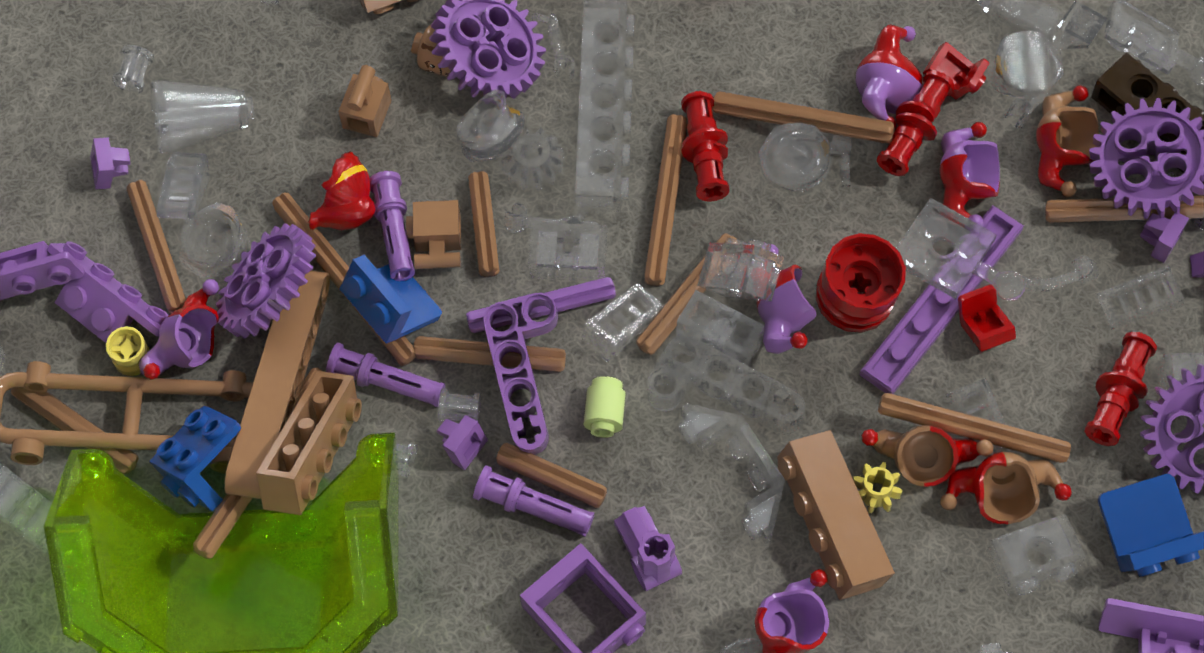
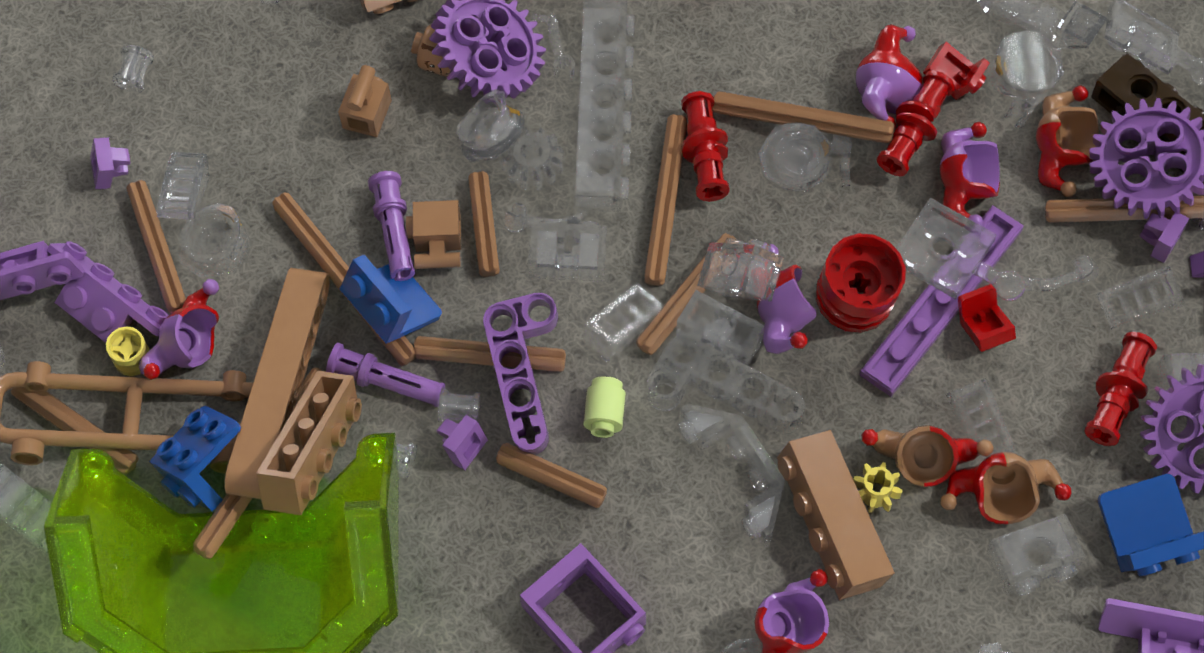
(196, 113): clear cone -> none
(265, 280): medium lavender gear -> none
(346, 197): red hair -> none
(515, 495): medium lavender pin -> none
(564, 299): medium lavender axle -> none
(650, 552): medium lavender piece -> none
(974, 427): medium nougat axle -> none

